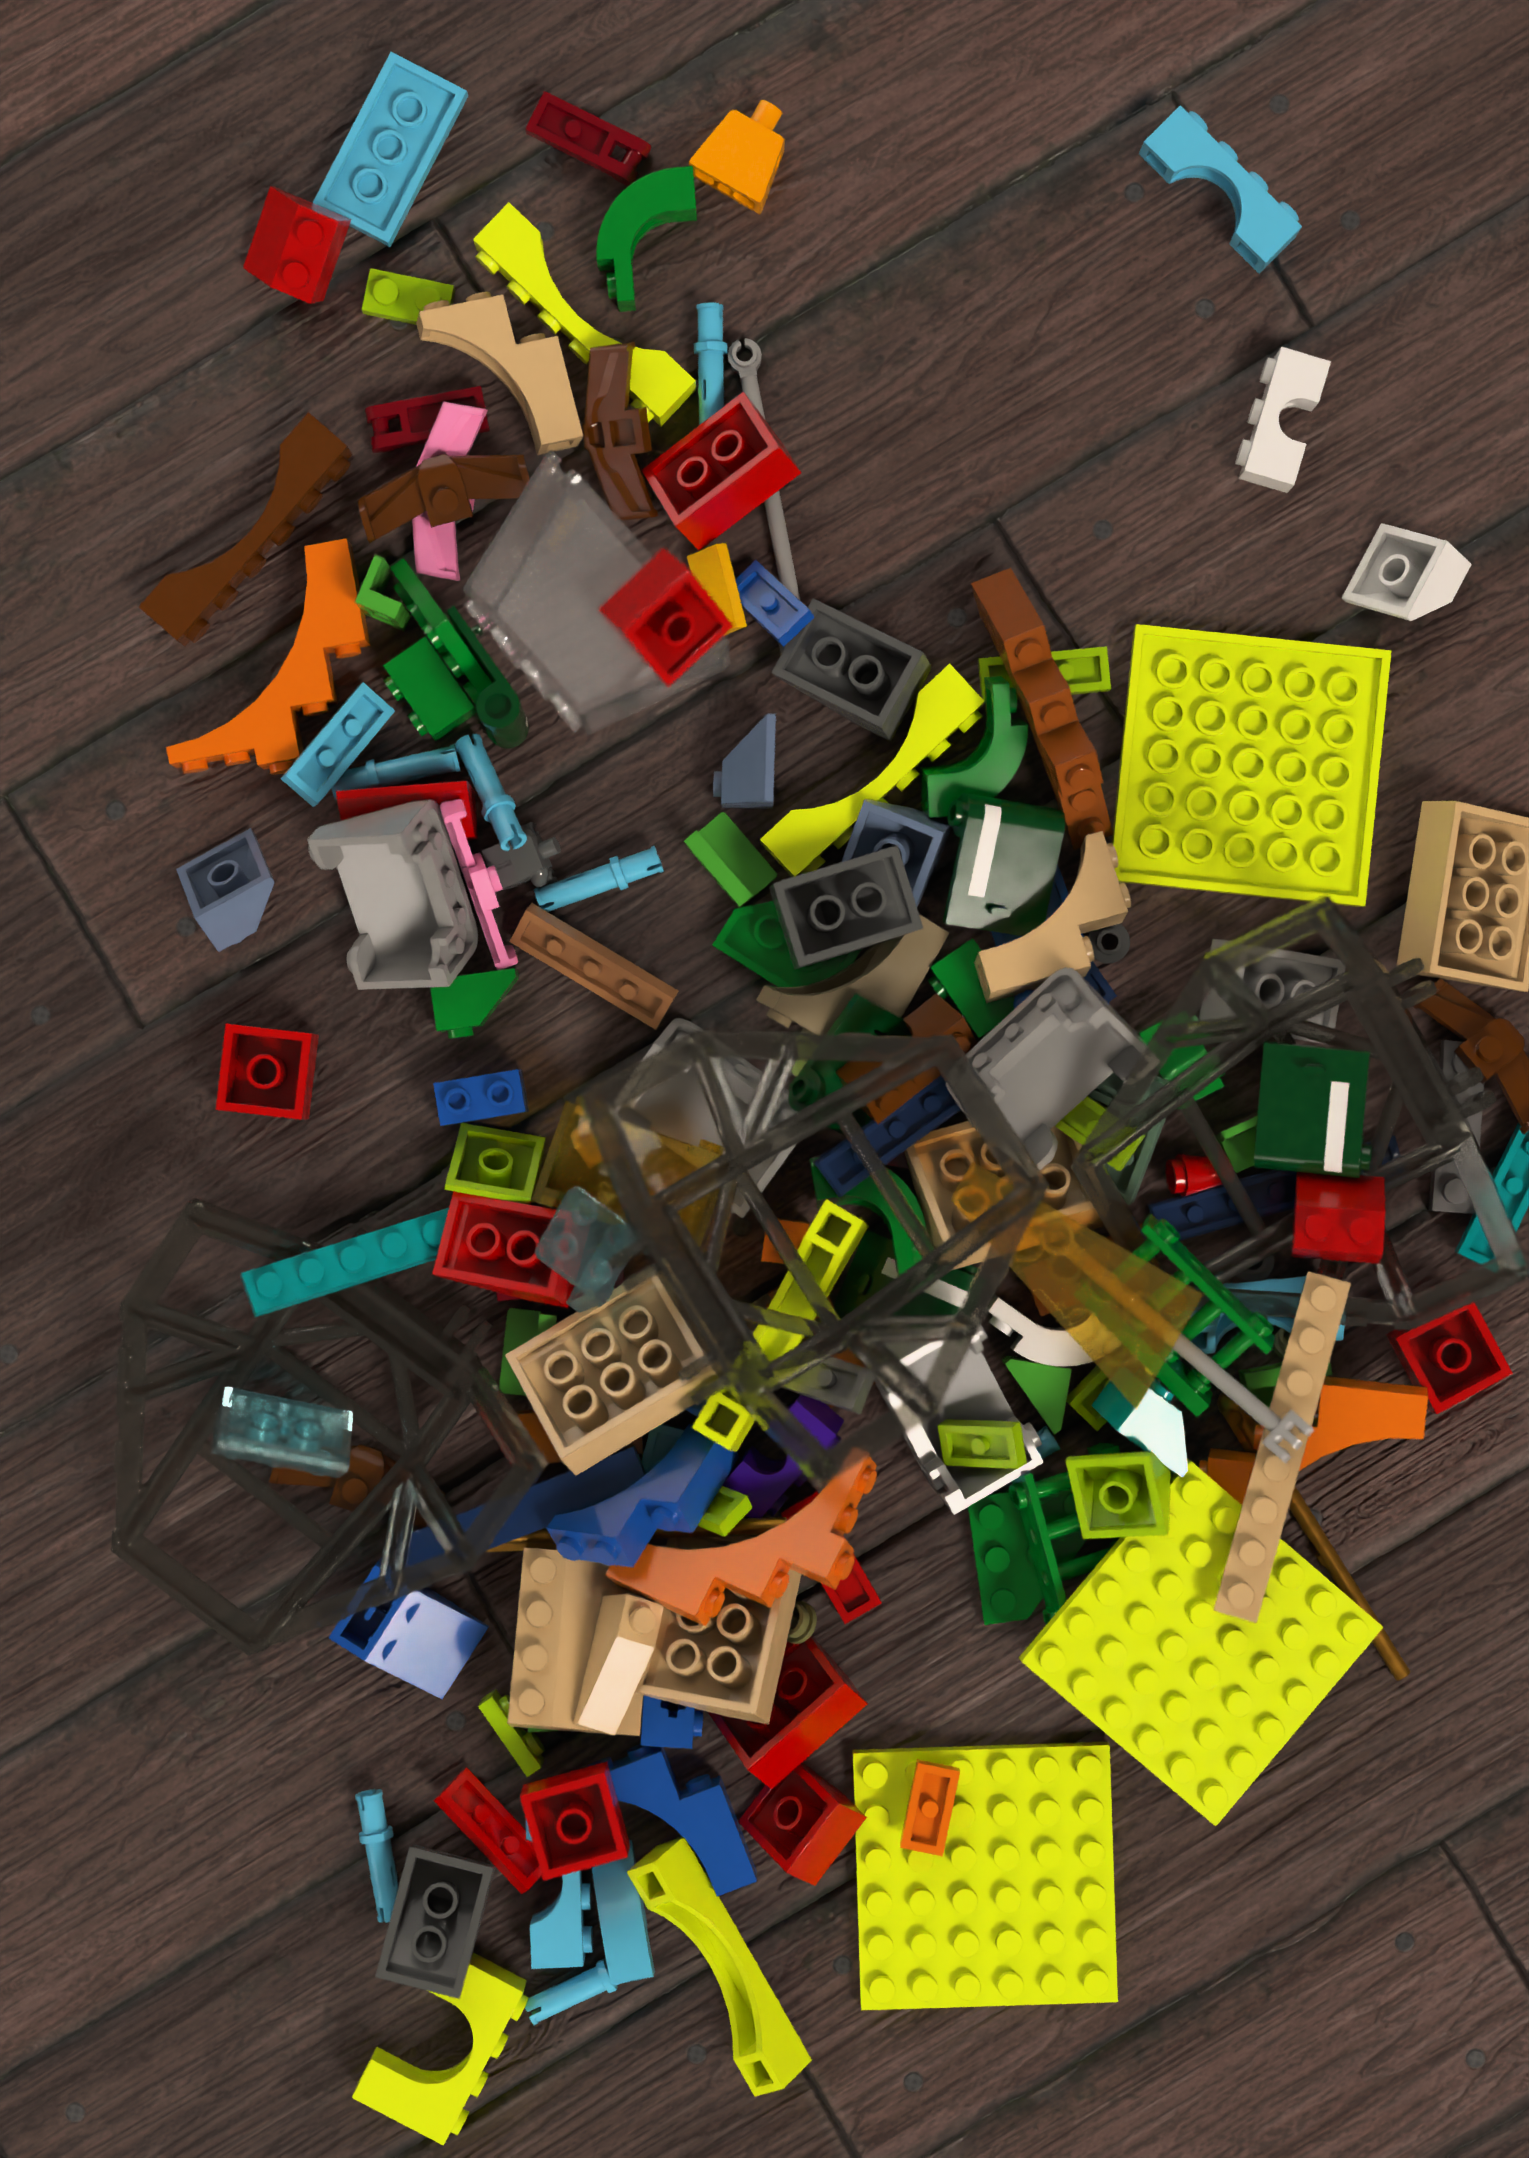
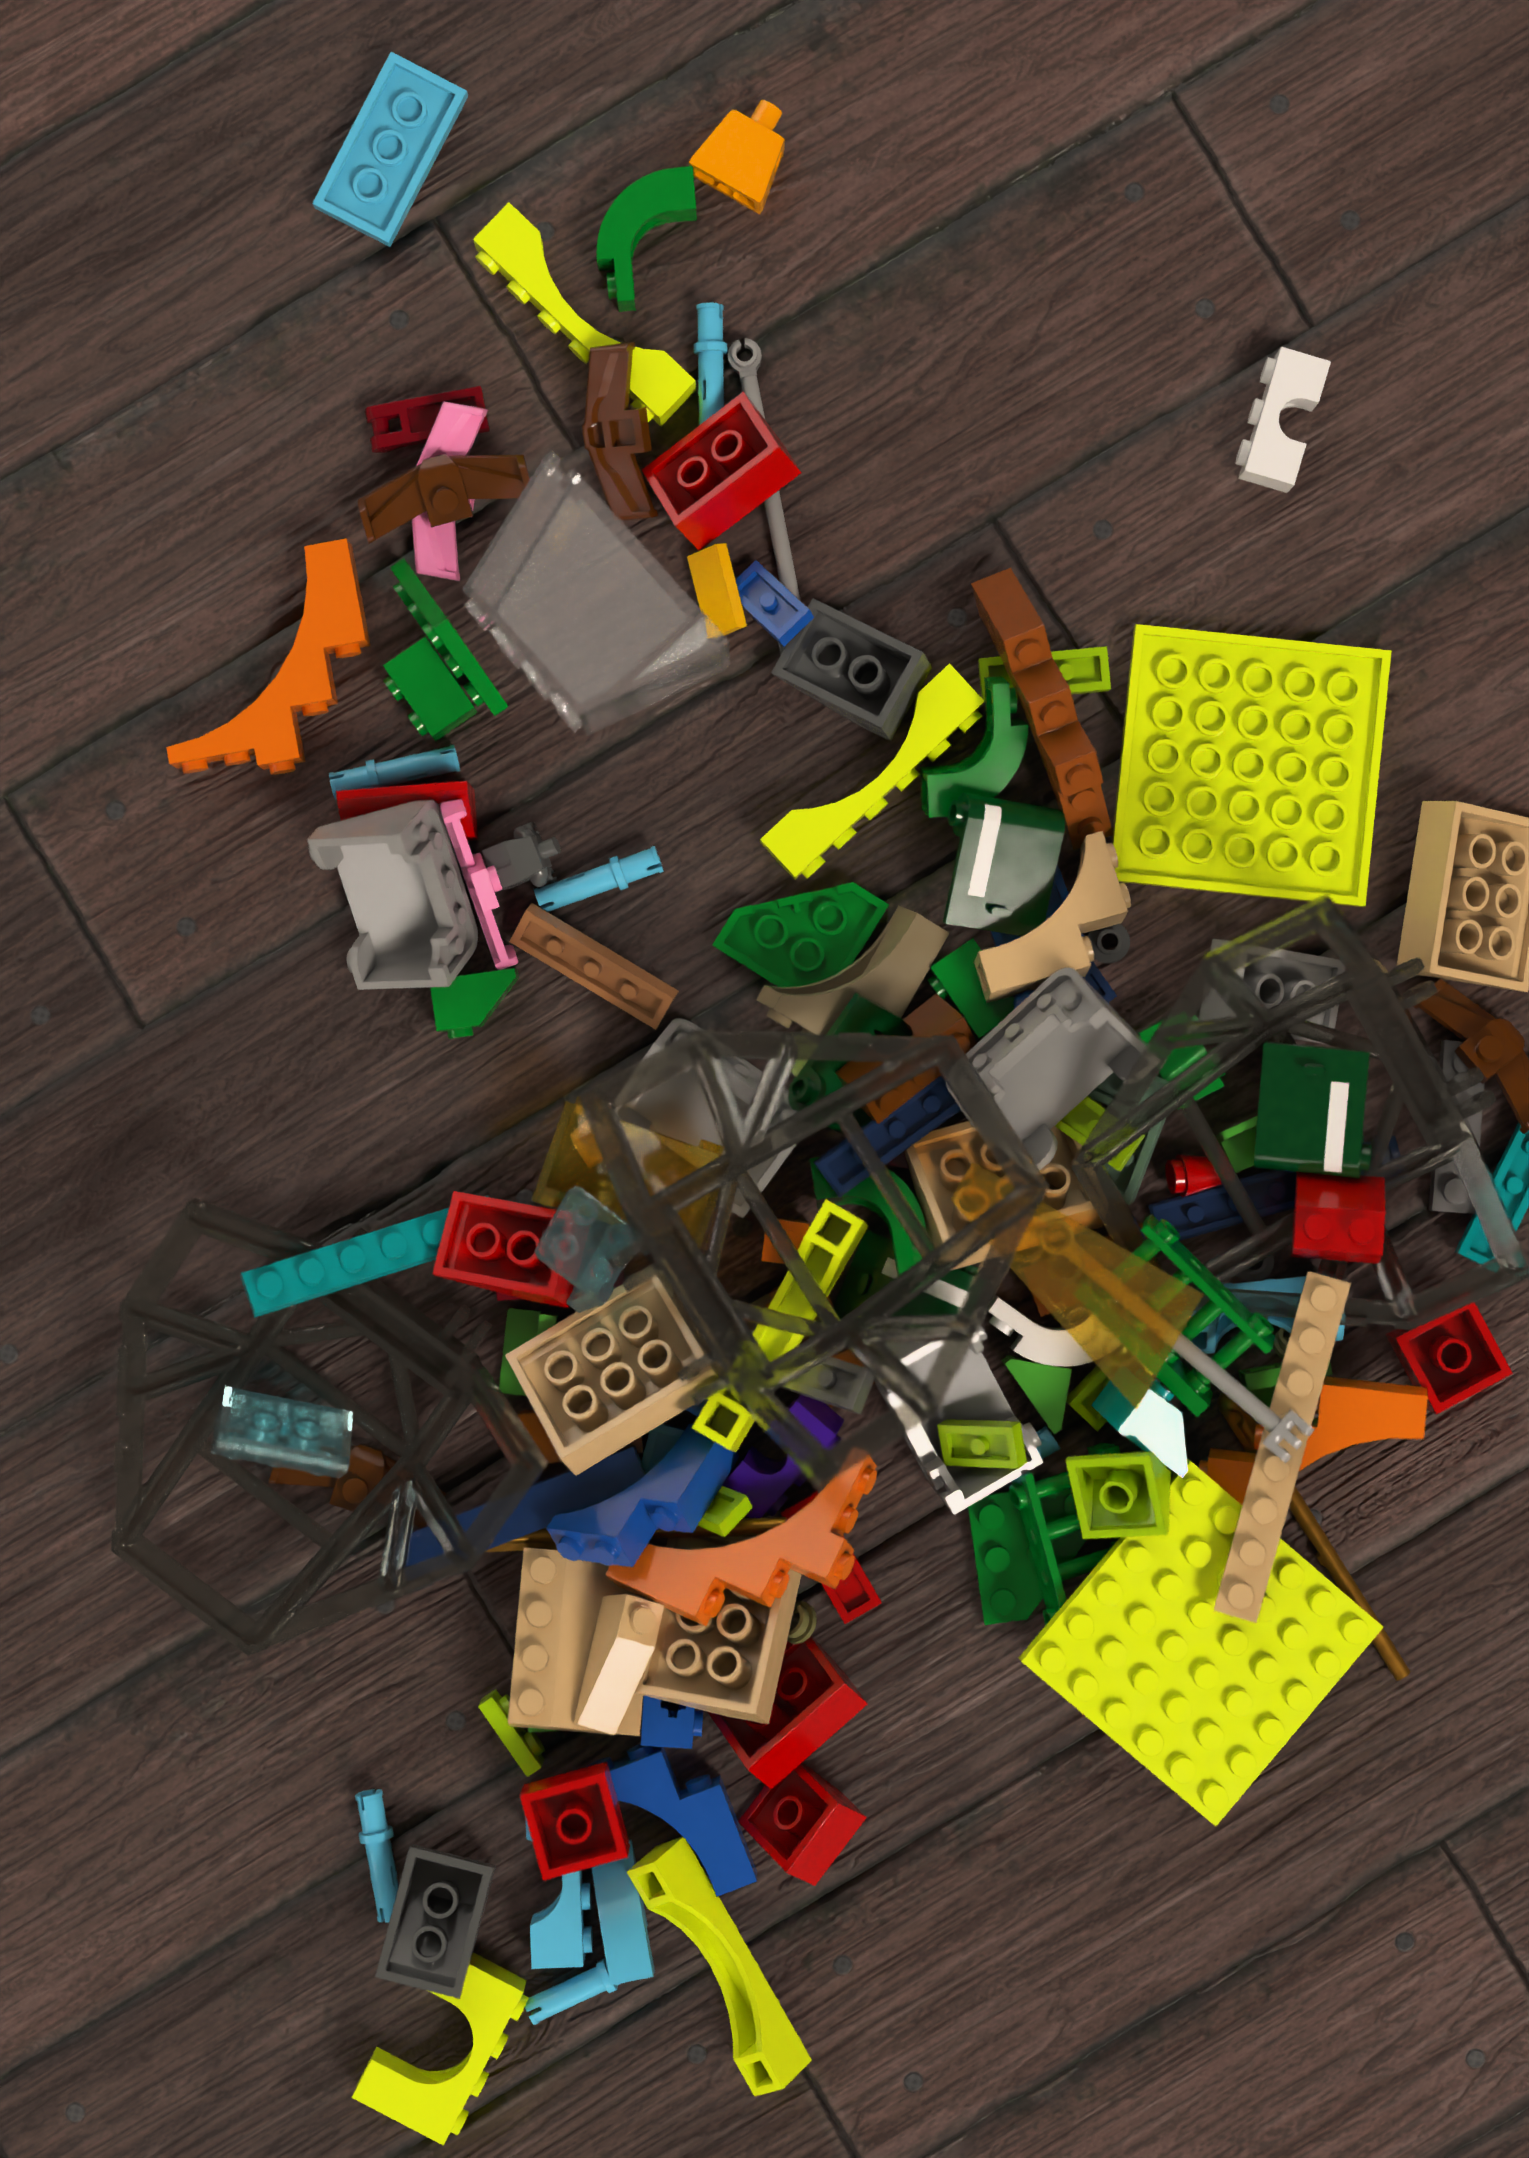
(228, 889): sand blue slope -> none
(267, 1072): red brick -> none
(296, 246): red slope -> none
(306, 464): reddish brown arch -> none
(337, 744): medium azure plate -> none
(374, 603): bright green panel -> none
(402, 296): lime plate -> none
(413, 1637): slope -> none
(481, 1097): blue brick -> none
(491, 1829): red plate -> none
(495, 1163): lime slope -> none
(497, 805): medium azure pin -> none
(498, 703): dark green door -> none
(529, 370): tan arch -> none
(587, 138): dark red plate -> none
(666, 616): red slope -> none
(731, 859): bright green panel -> none
(749, 770): sand blue slope -> none
(845, 907): dark grey slope -> none
(917, 837): sand blue slope -> none
(929, 1807): orange plate -> none
(1016, 1899): neon yellow plate -> none
(1186, 150): medium azure arch -> none
(1406, 574): white slope -> none

